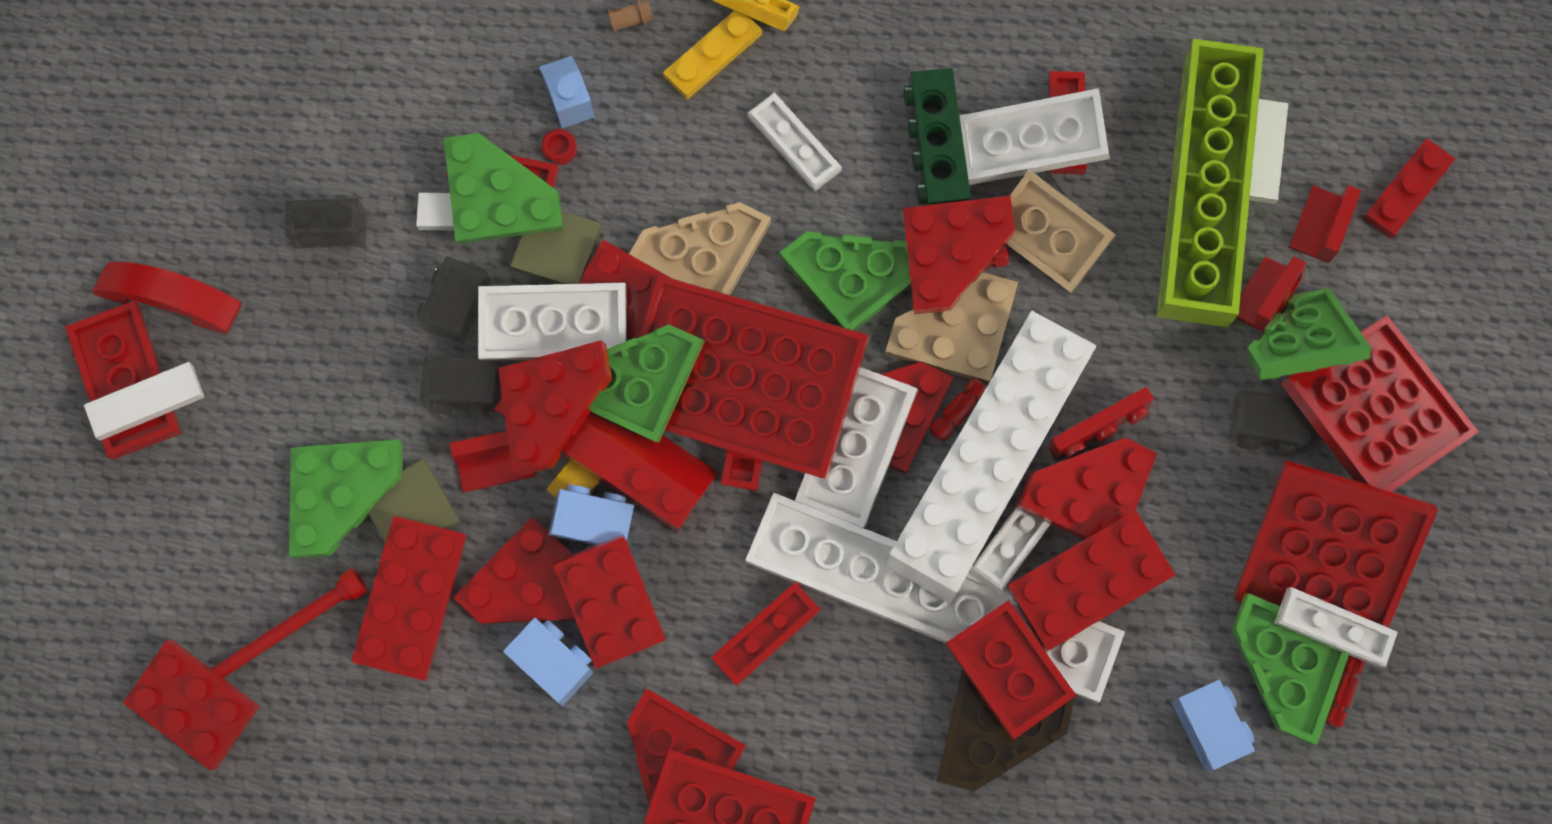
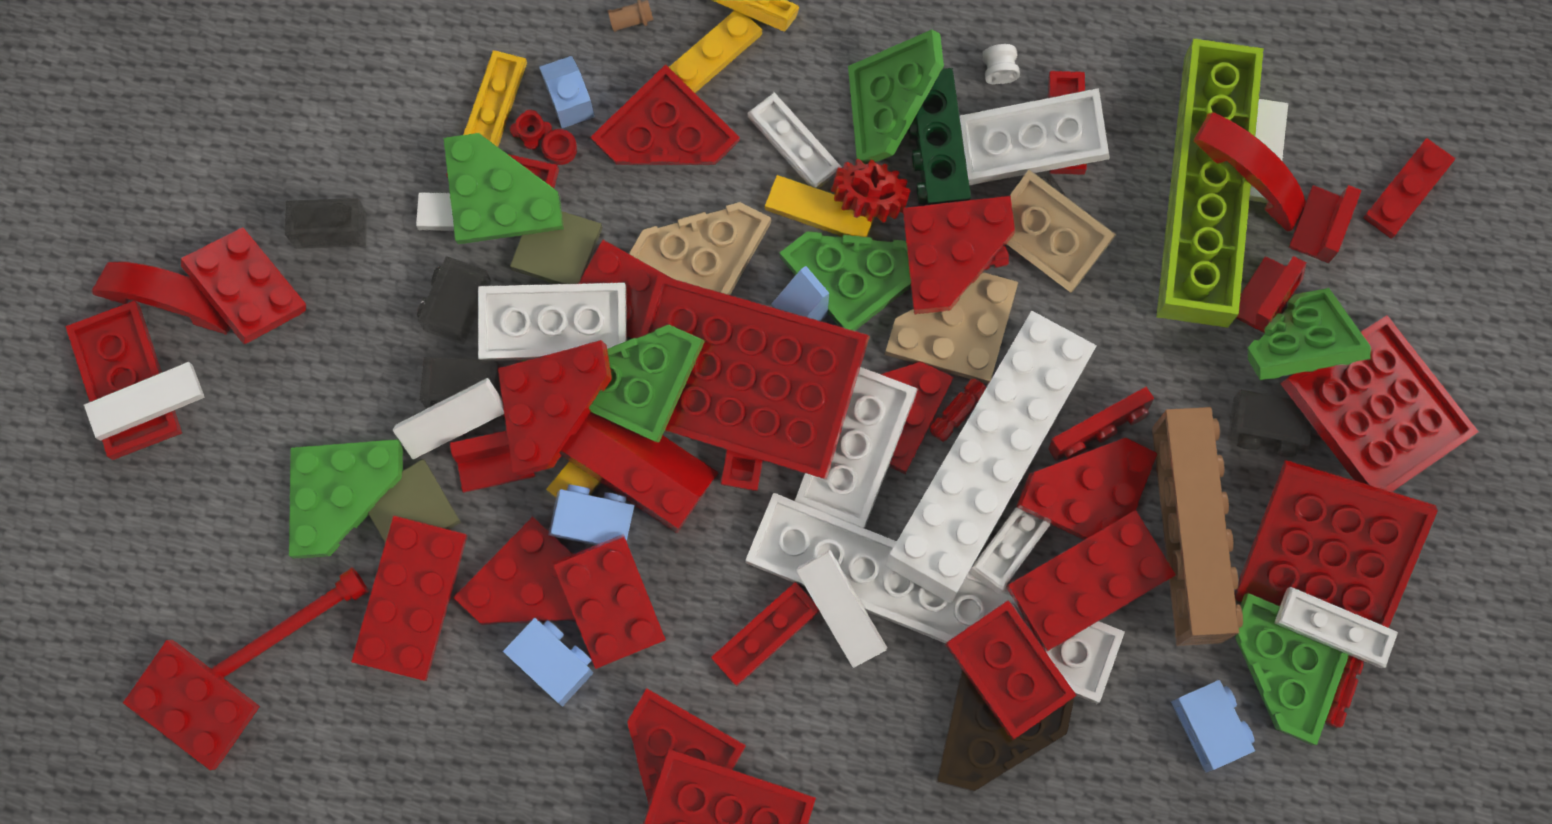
(243, 285): none -> red plate
(450, 418): none -> white tile
(496, 96): none -> yellow tile
(528, 119): none -> red plate
(665, 127): none -> red plate
(804, 296): none -> light blue slope
(814, 208): none -> yellow tile
(841, 608): none -> white tile
(870, 190): none -> red gear
(890, 91): none -> bright green plate
(1001, 64): none -> white wheel
(1196, 527): none -> medium nougat brick
(1256, 163): none -> red slope

